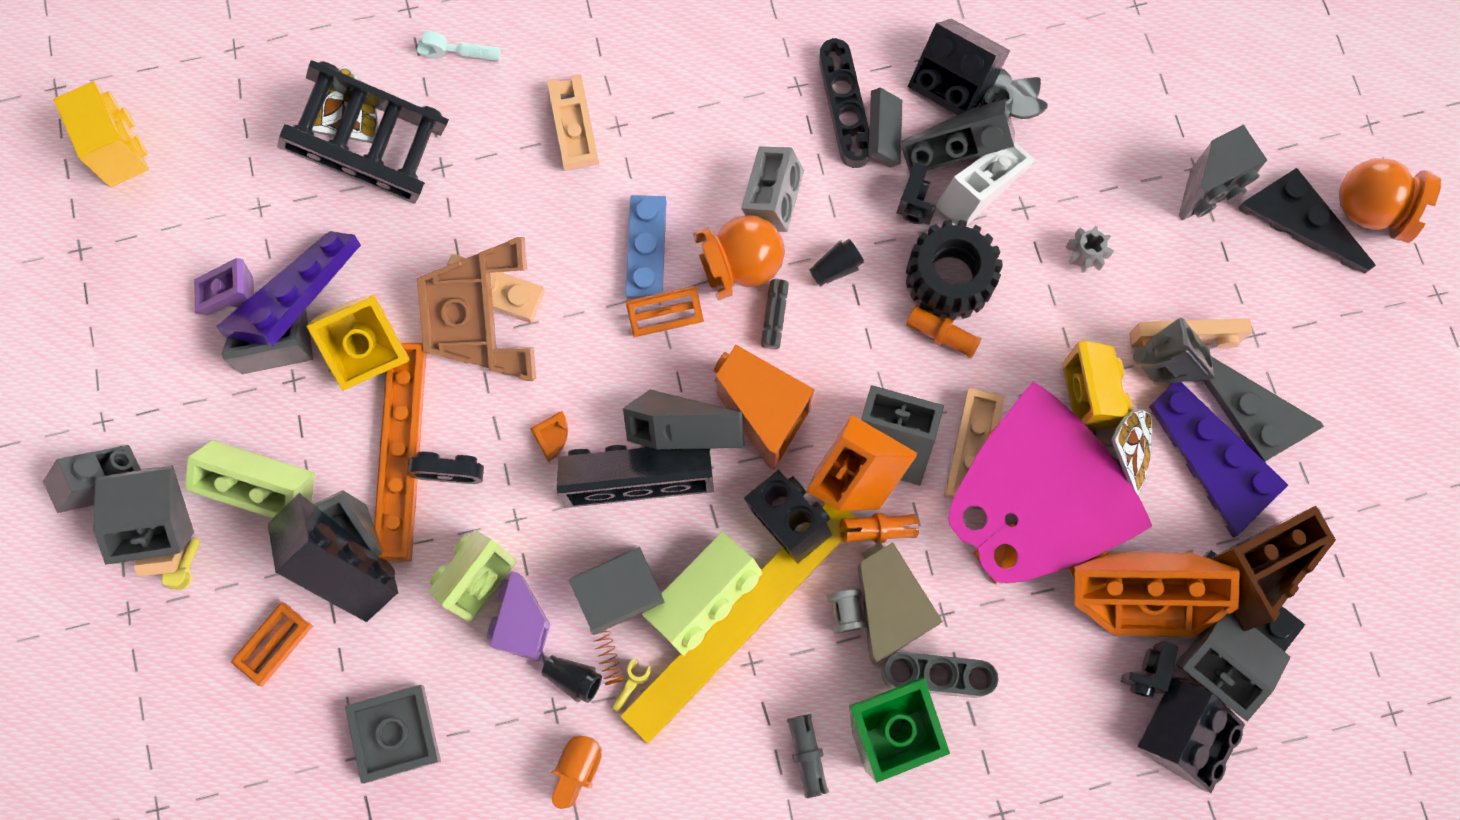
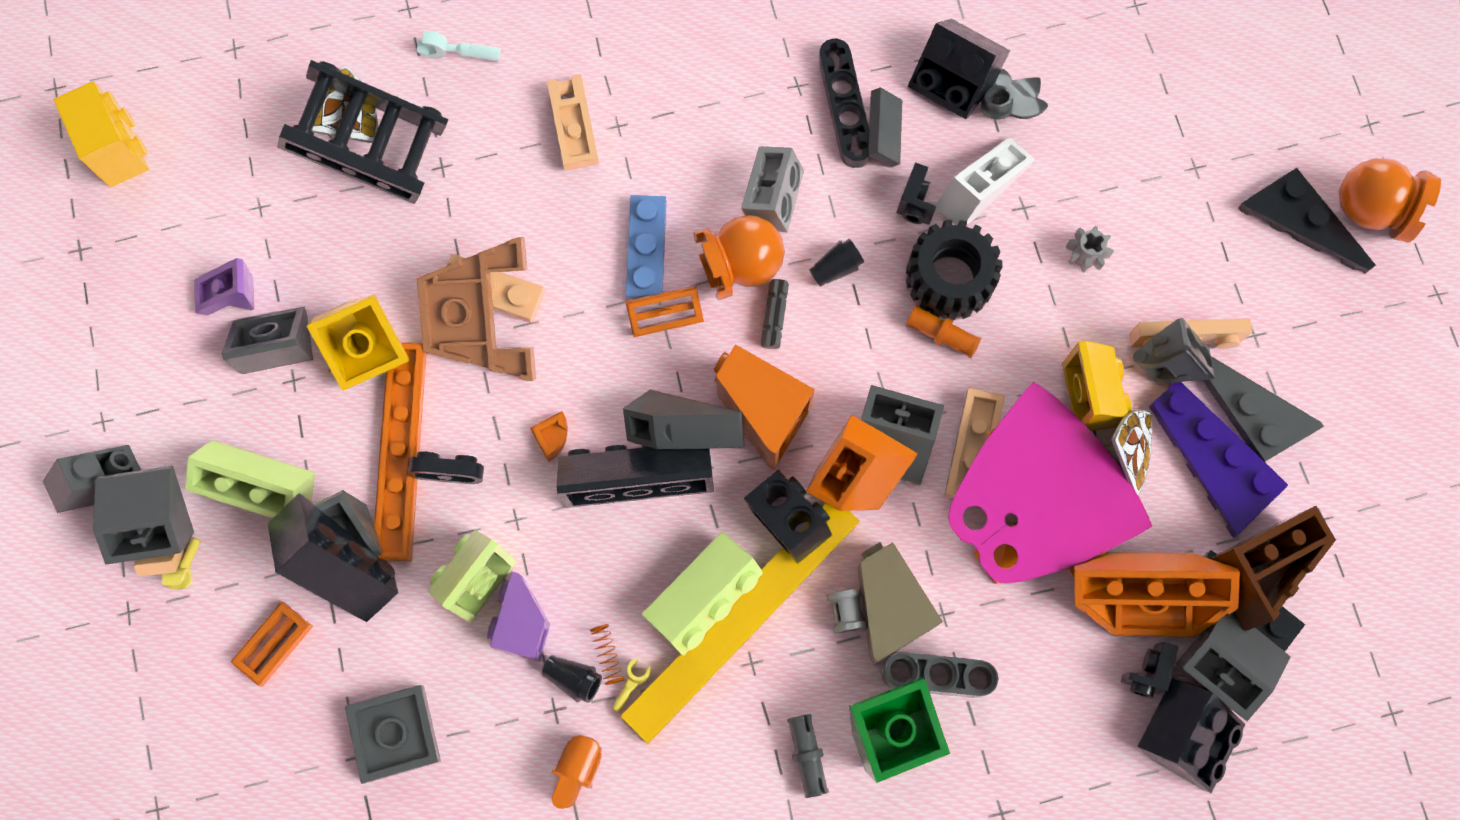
(285, 297): dark purple wing -> none
(616, 590): dark grey slope -> none
(879, 528): orange pin -> none
(961, 137): dark grey slope -> none
(1222, 172): dark grey slope -> none

